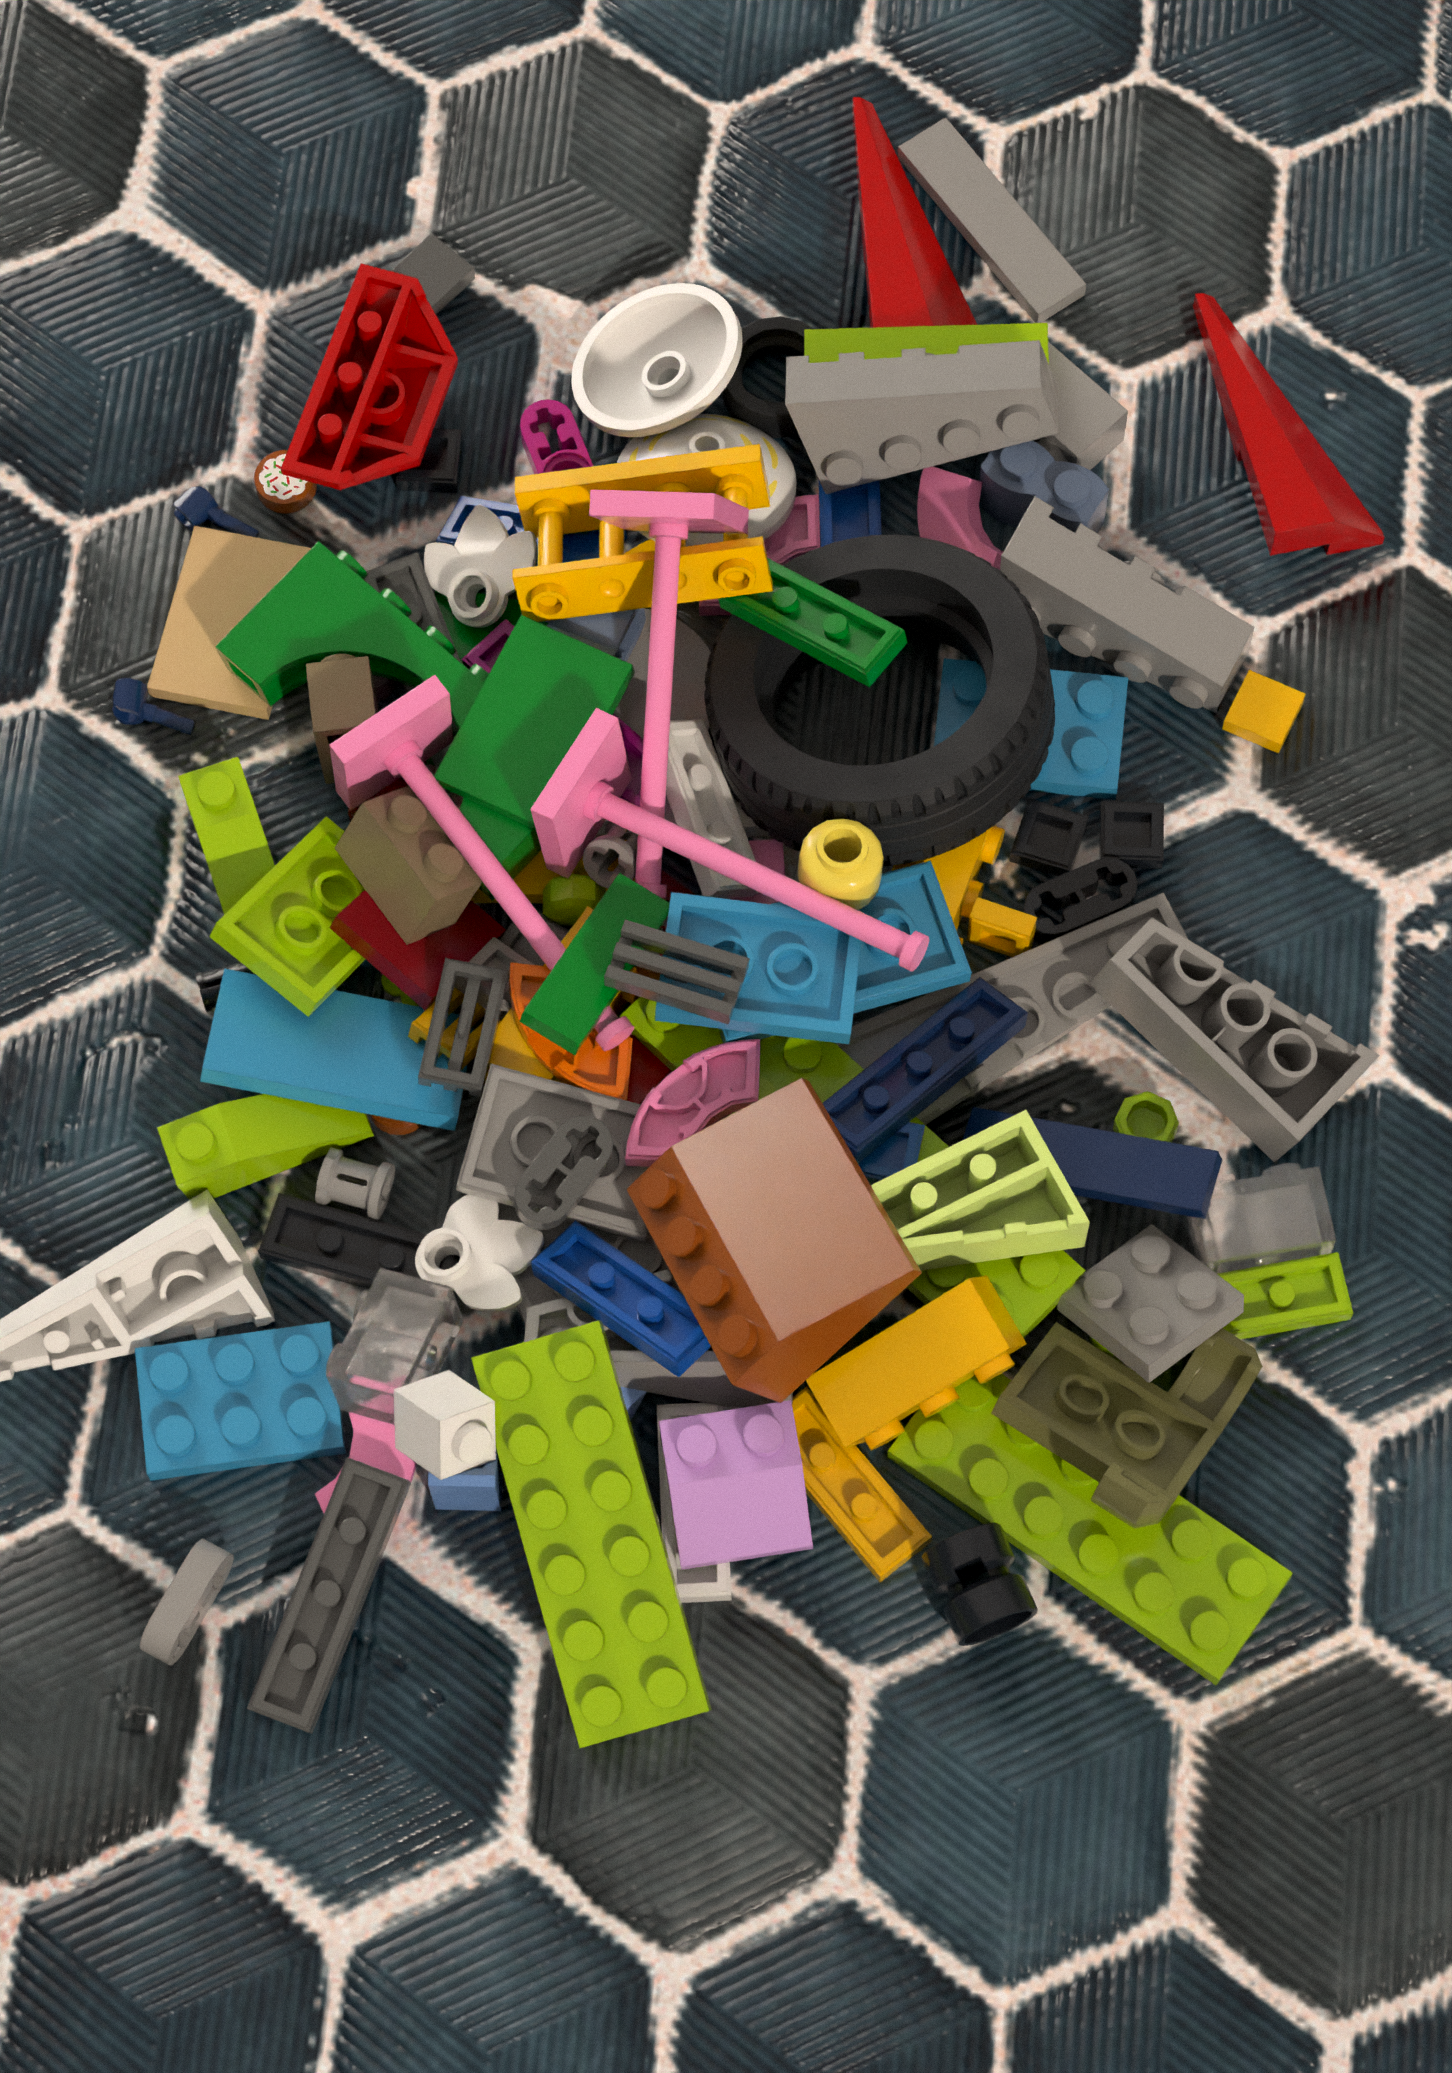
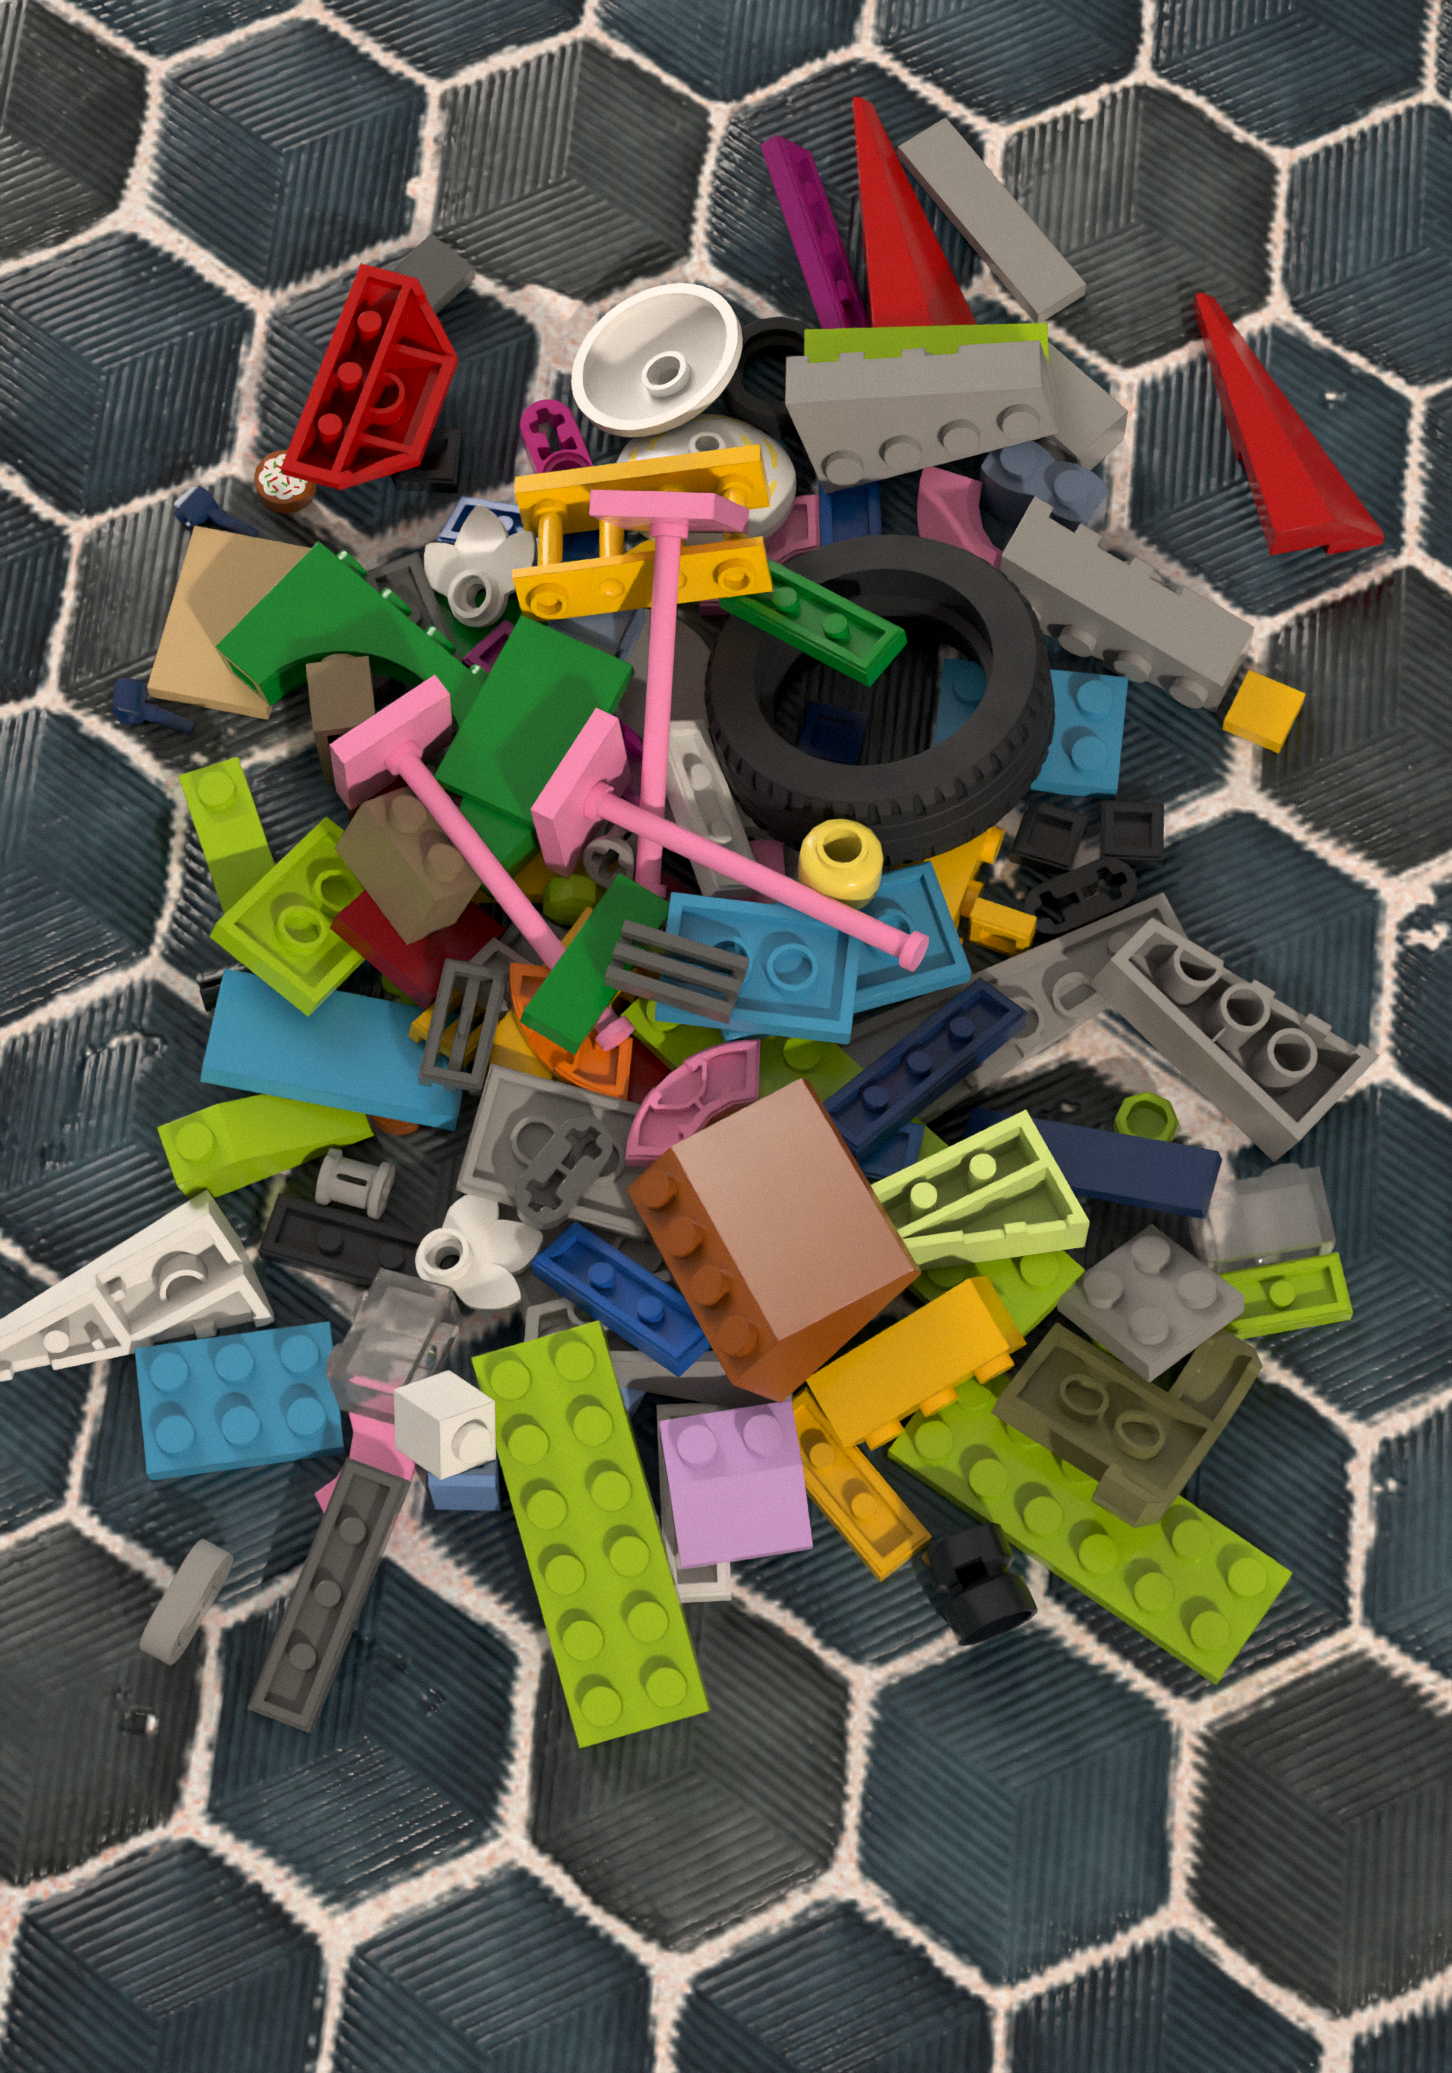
(814, 235): none -> magenta tile
(833, 733): none -> dark blue tile

